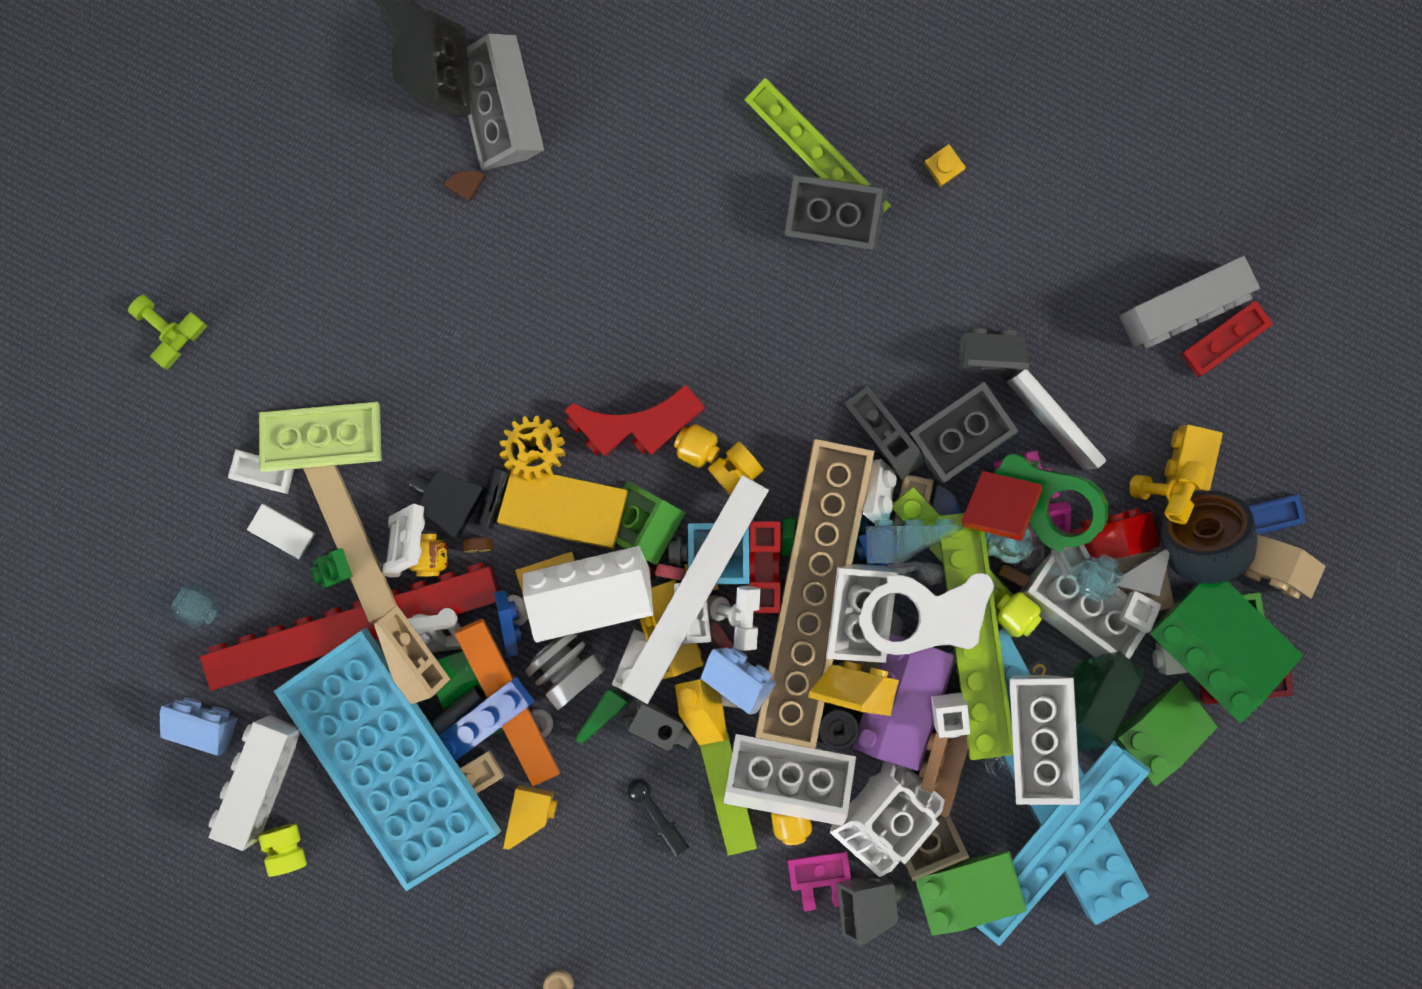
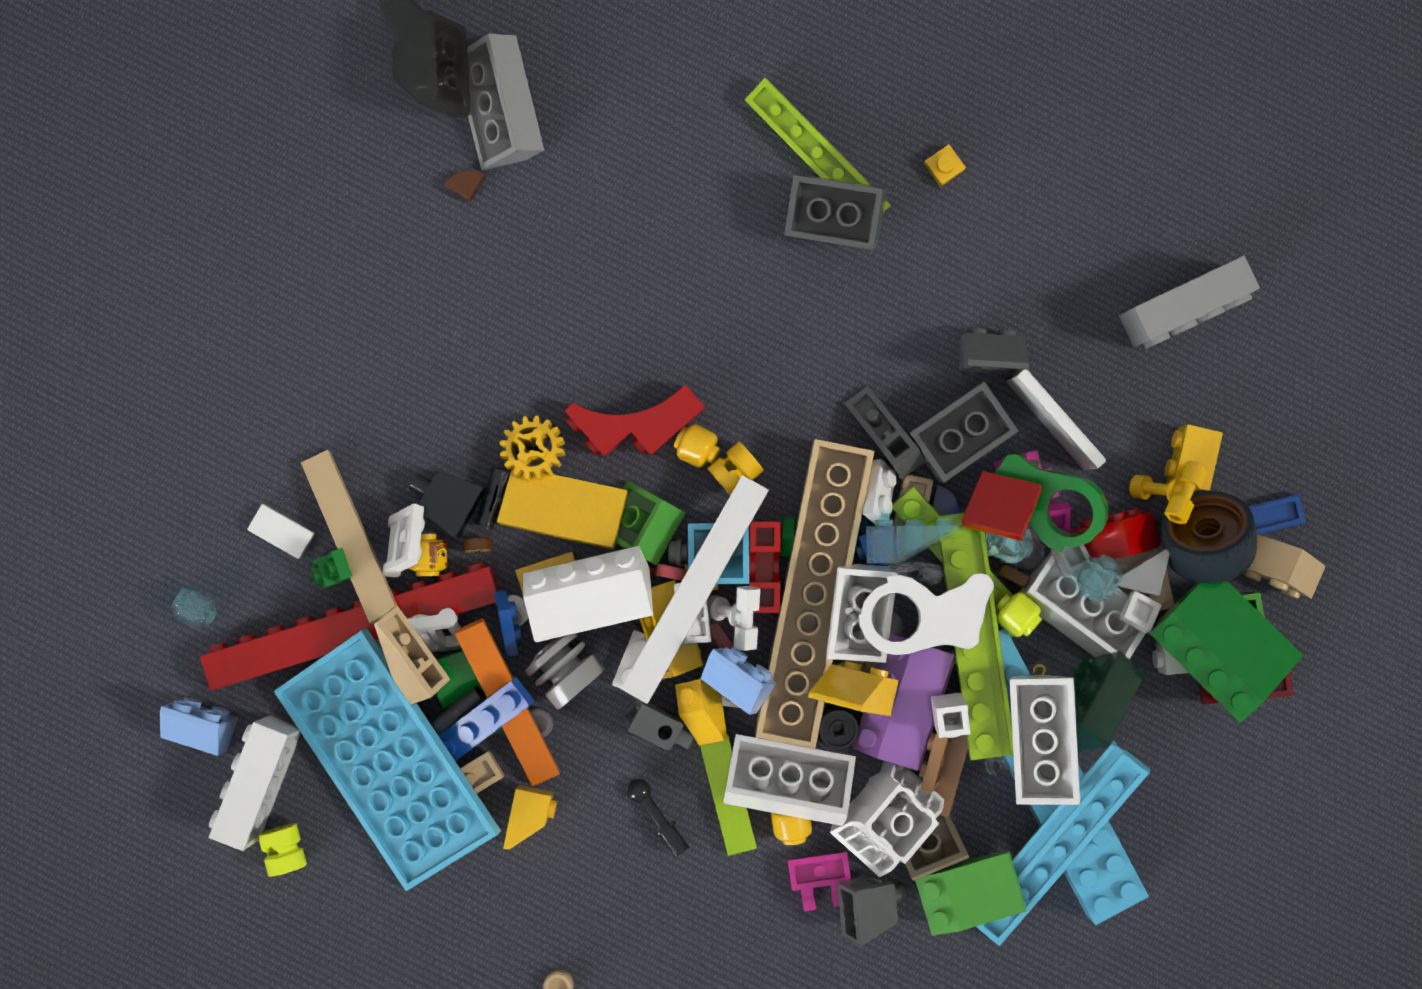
(172, 335): lime bar -> none
(246, 469): white tile -> none
(319, 436): yellowish green tile -> none
(606, 709): green slope -> none
(1166, 731): bright green slope -> none
(1226, 338): red plate -> none

